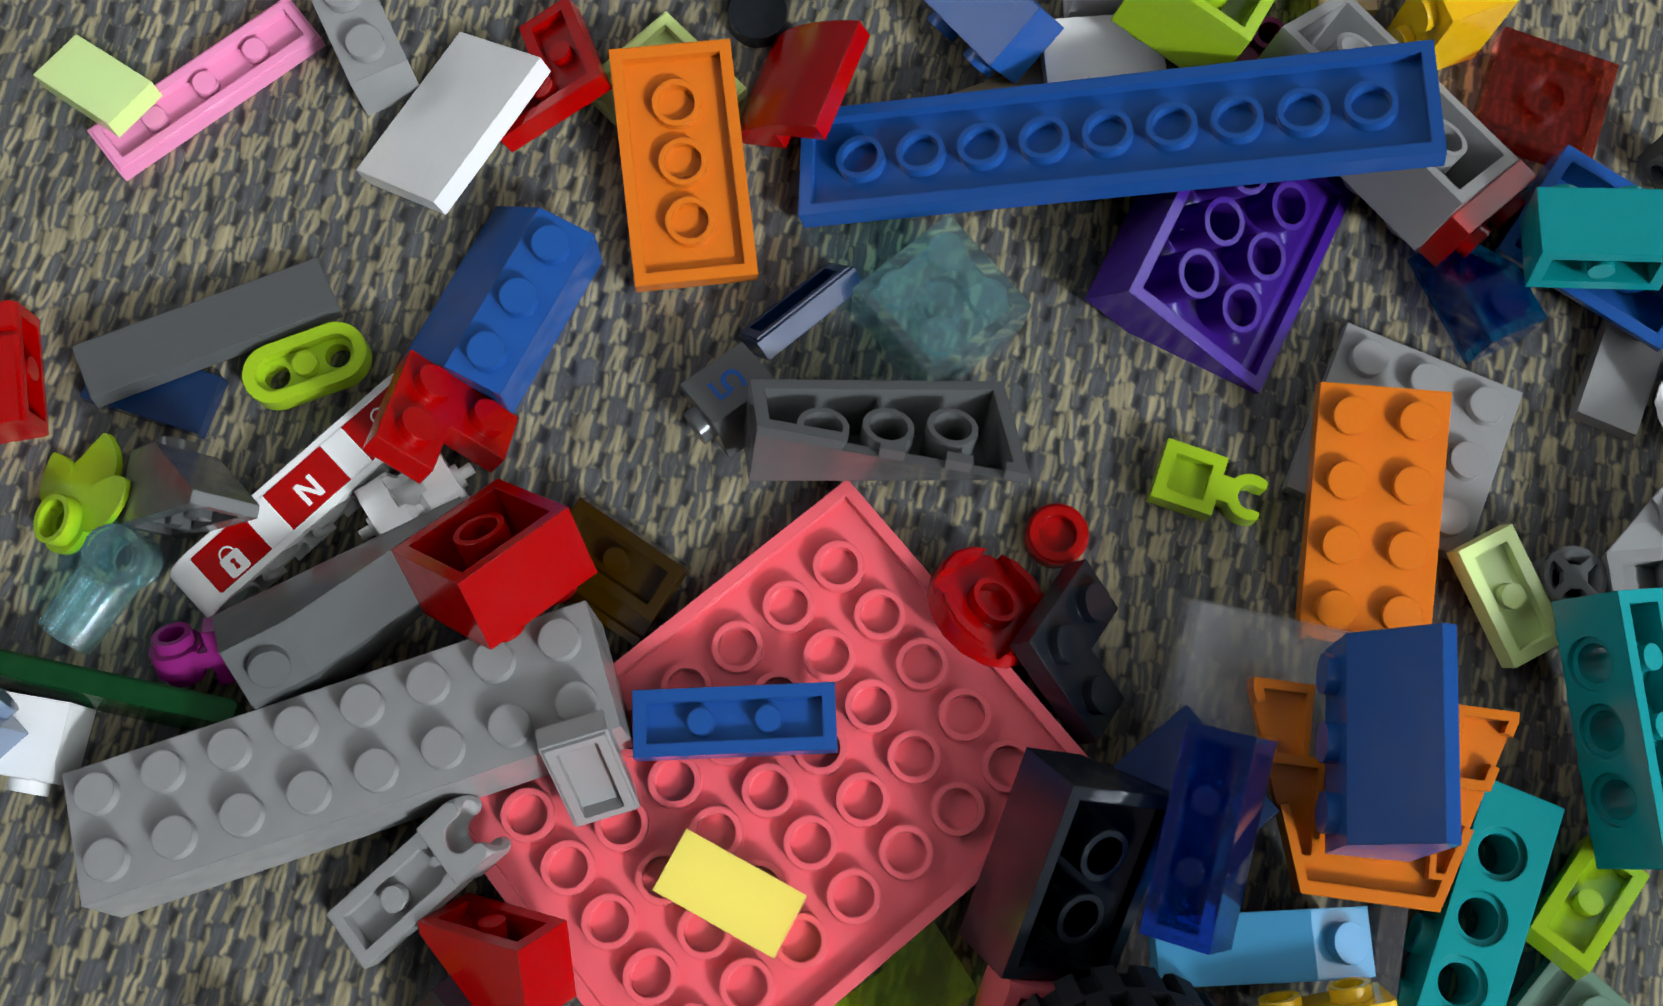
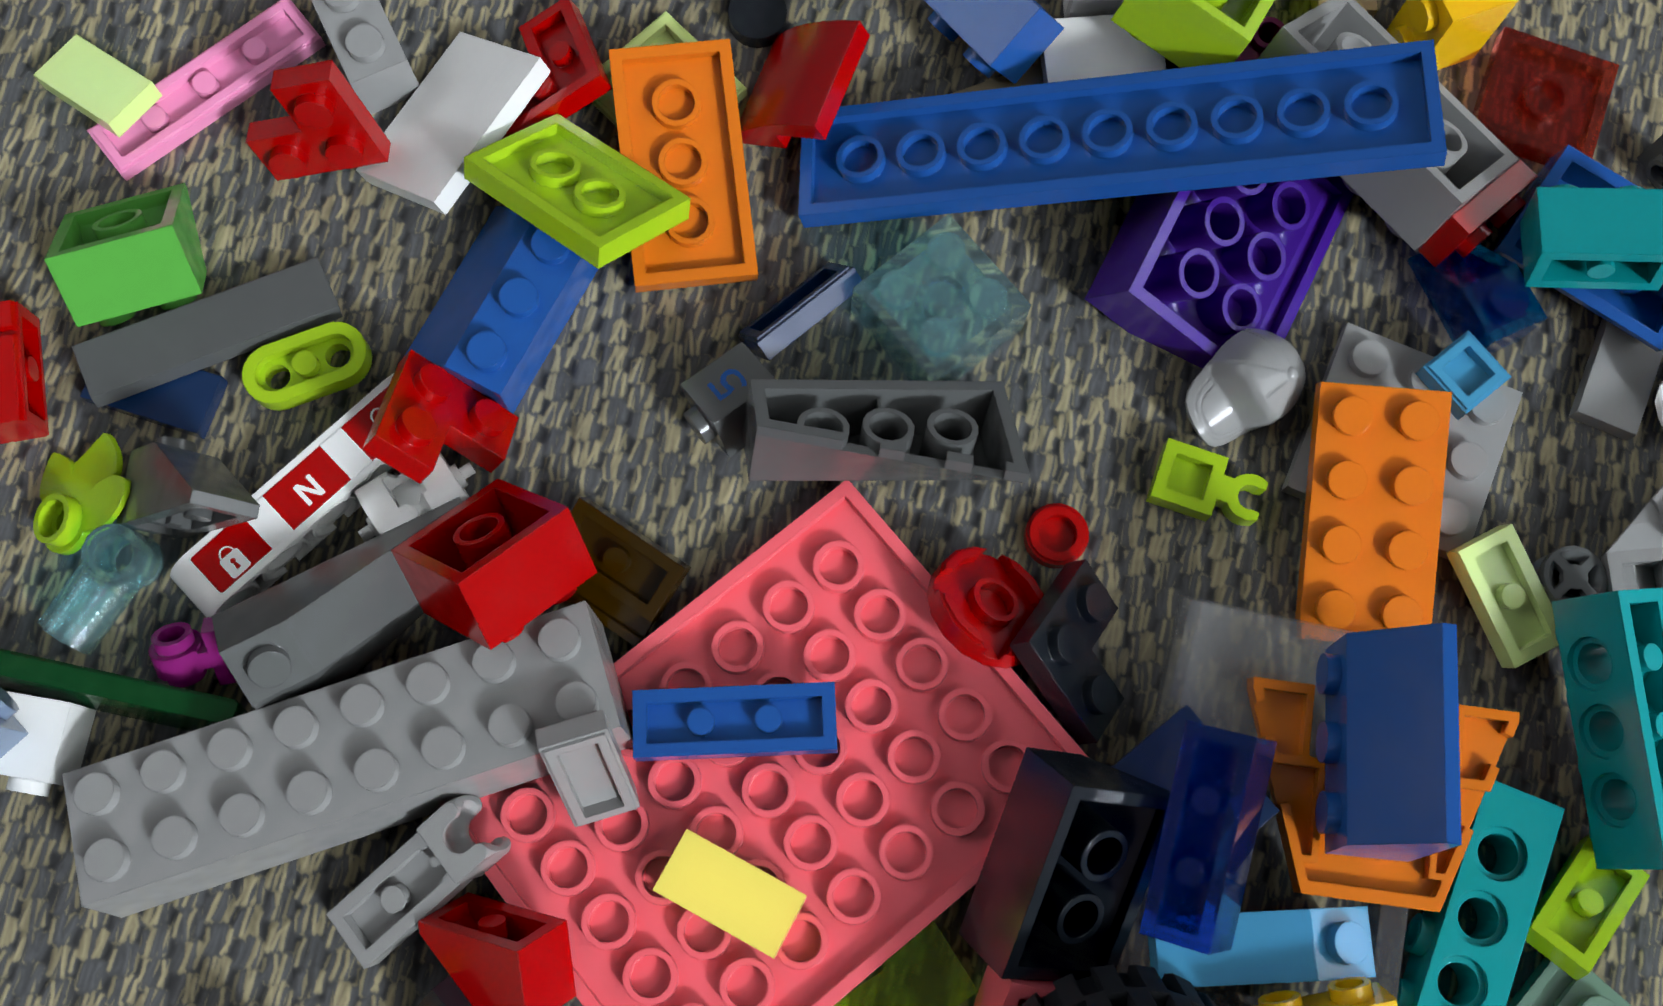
(128, 257): none -> bright green slope
(324, 128): none -> red plate
(577, 189): none -> lime plate
(1245, 386): none -> light grey piece
(1465, 371): none -> dark azure tile

